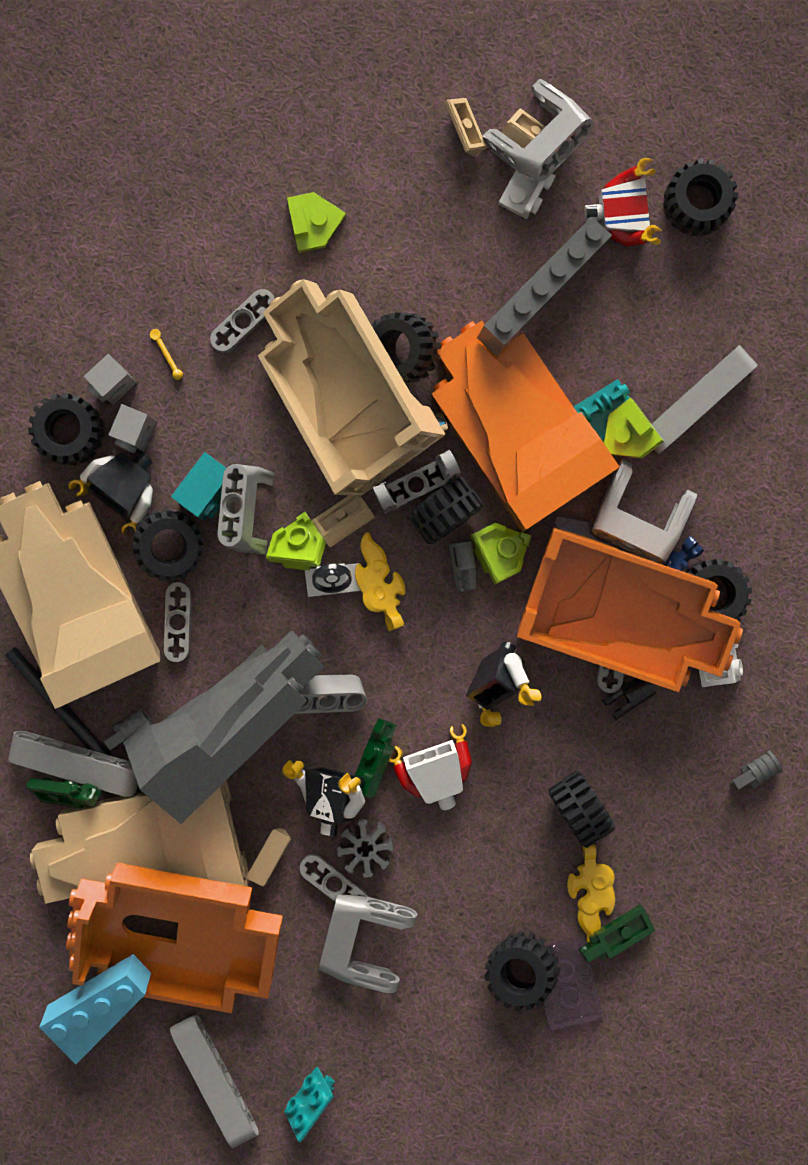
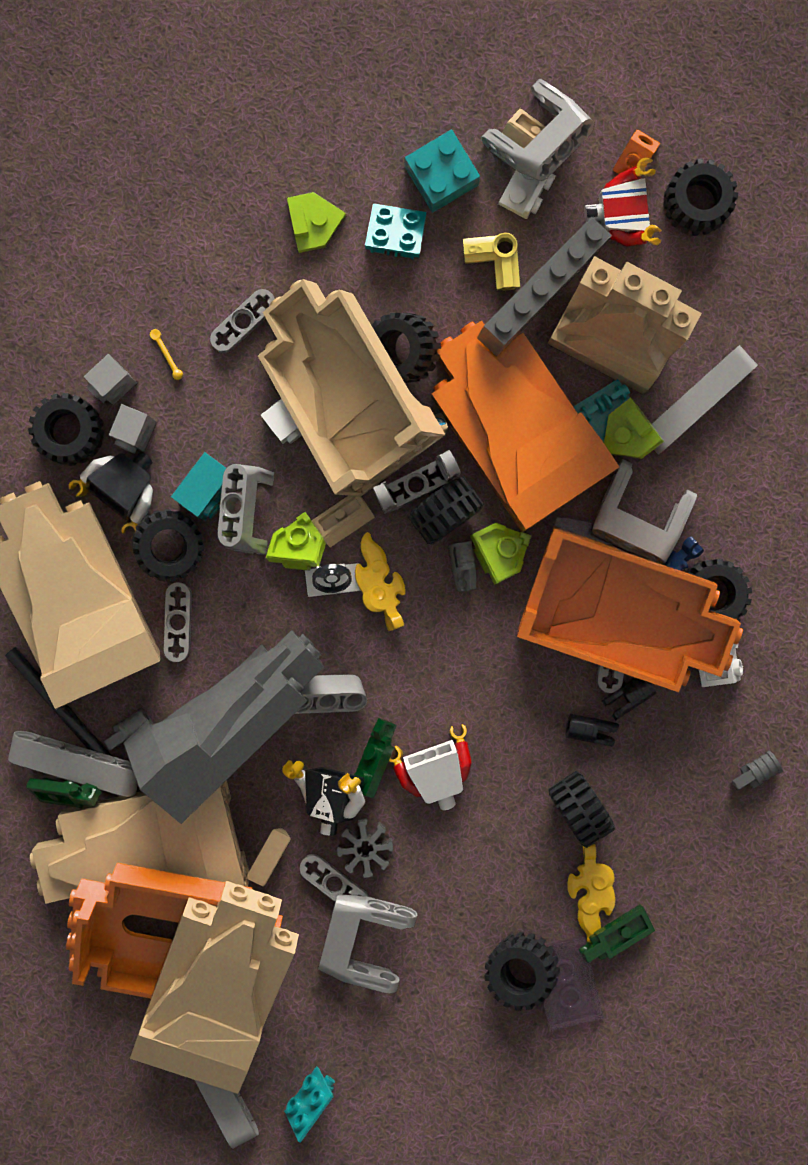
(92, 1010): medium azure wedge -> none
(217, 988): none -> tan panel
(281, 422): none -> white brick
(395, 231): none -> hinge
(442, 171): none -> teal brick
(466, 126): tan slope -> none
(499, 679): black torso -> none
(506, 265): none -> light yellow piece
(586, 729): none -> black hinge
(624, 323): none -> tan panel
(635, 151): none -> orange bracket

